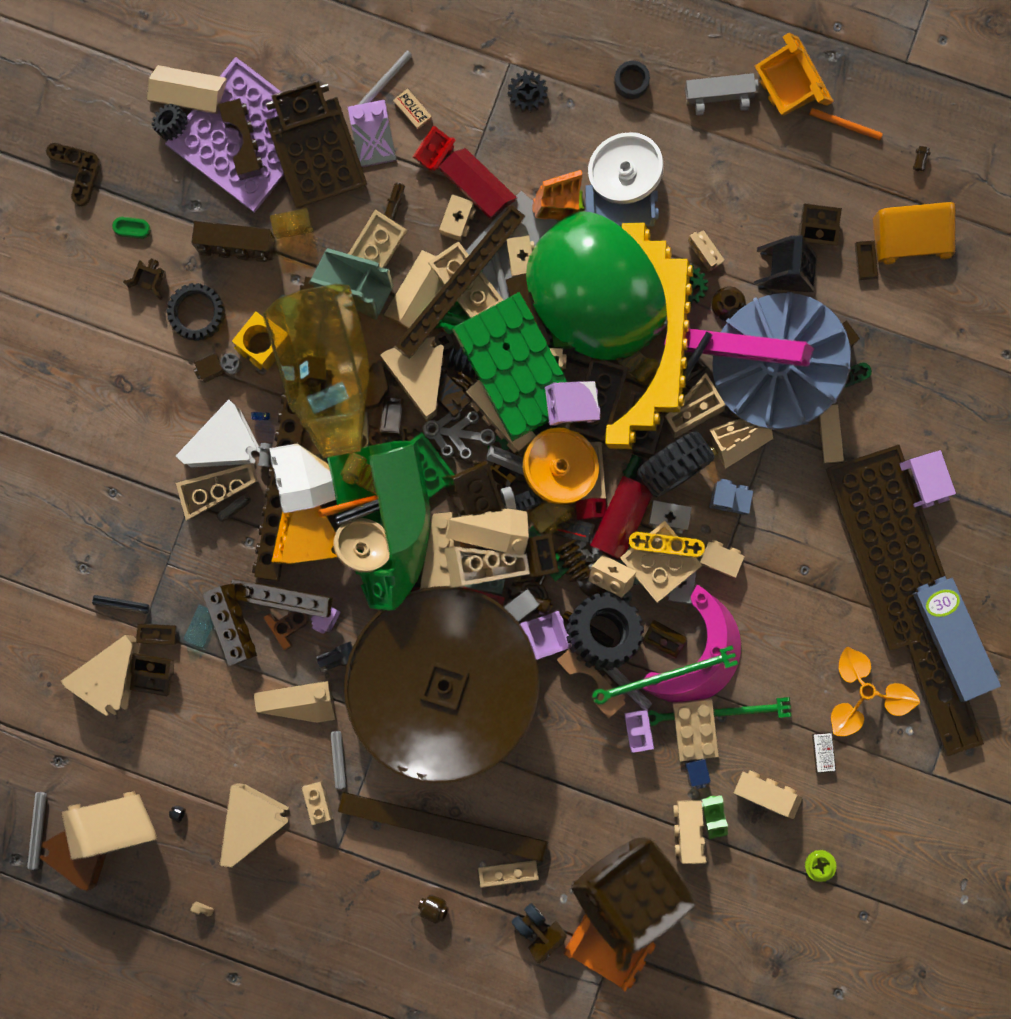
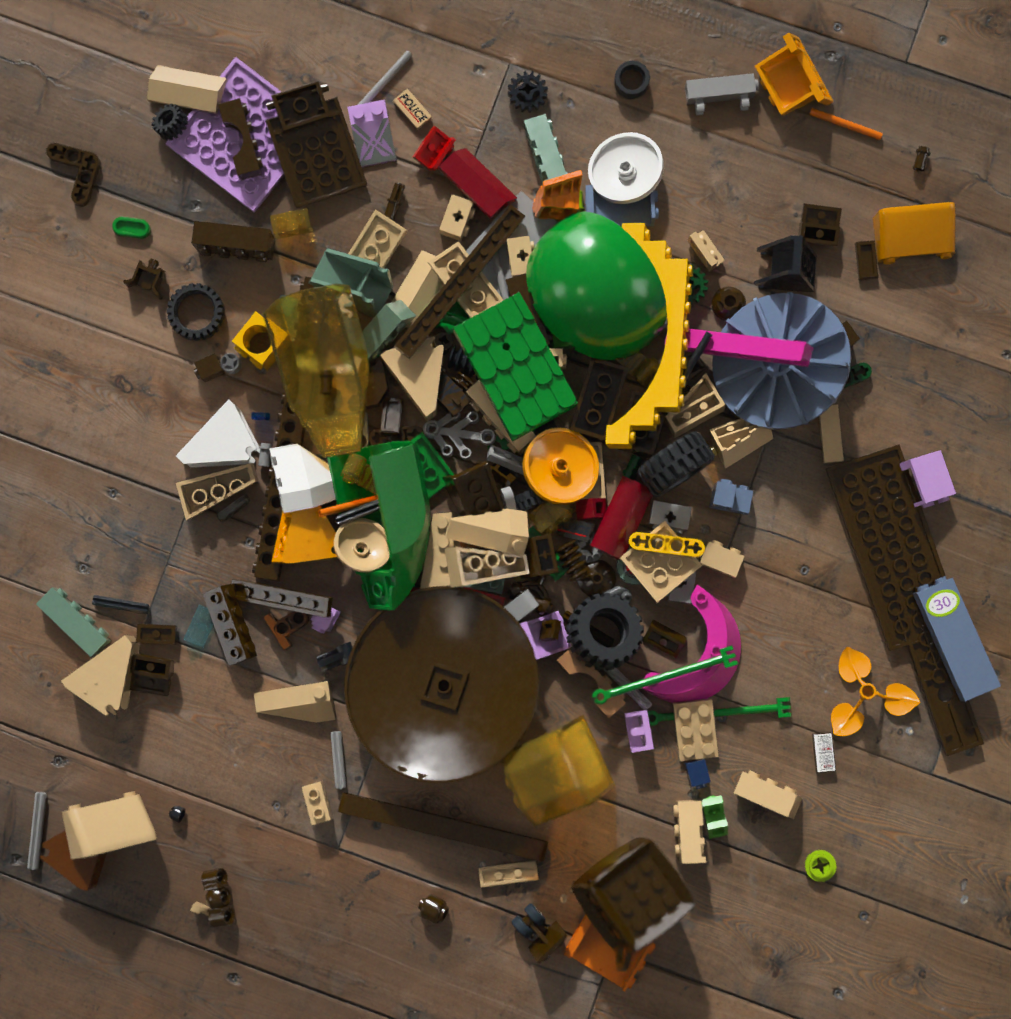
(73, 621): none -> sand green brick
(218, 897): none -> dark brown piece
(249, 822): tan ladder -> none
(312, 371): dark brown brick -> none
(328, 397): clear light blue hinge -> none
(386, 327): none -> sand green wedge
(544, 147): none -> wedge
(550, 630): none -> dark brown tile
(557, 772): none -> clear yellow windscreen
(572, 402): lavender panel -> none
(612, 576): tan brick -> none

